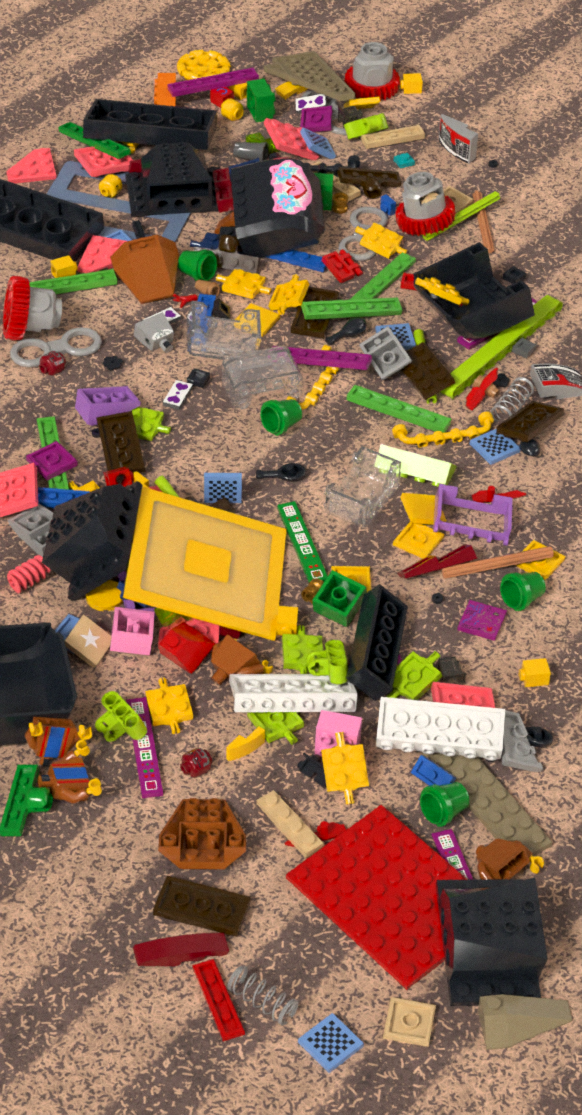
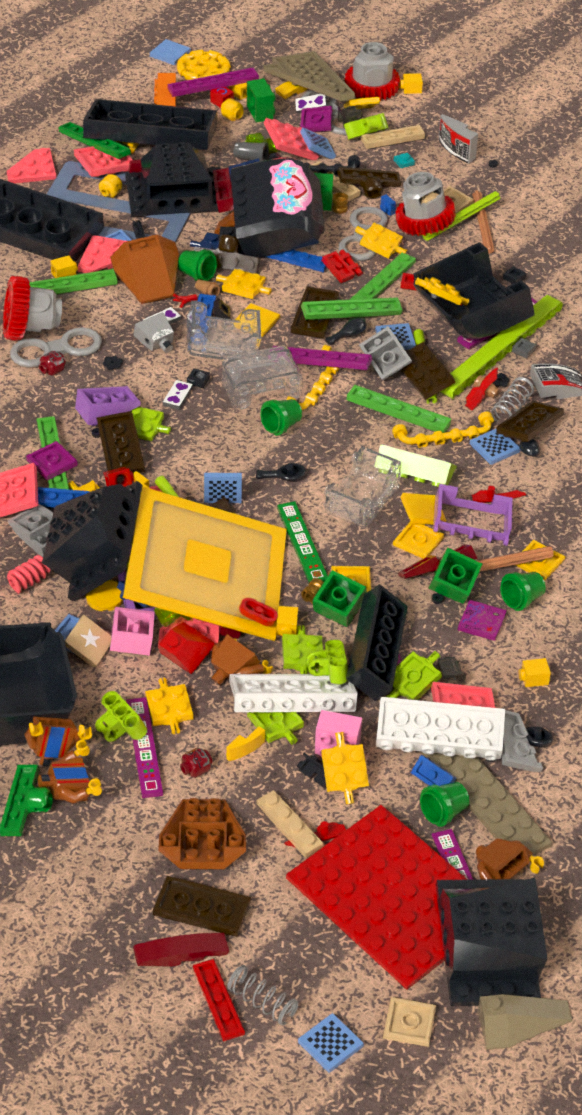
(169, 51): none -> medium blue tile
(258, 611): none -> red plate
(288, 294): yellow plate -> none
(455, 576): none -> green brick

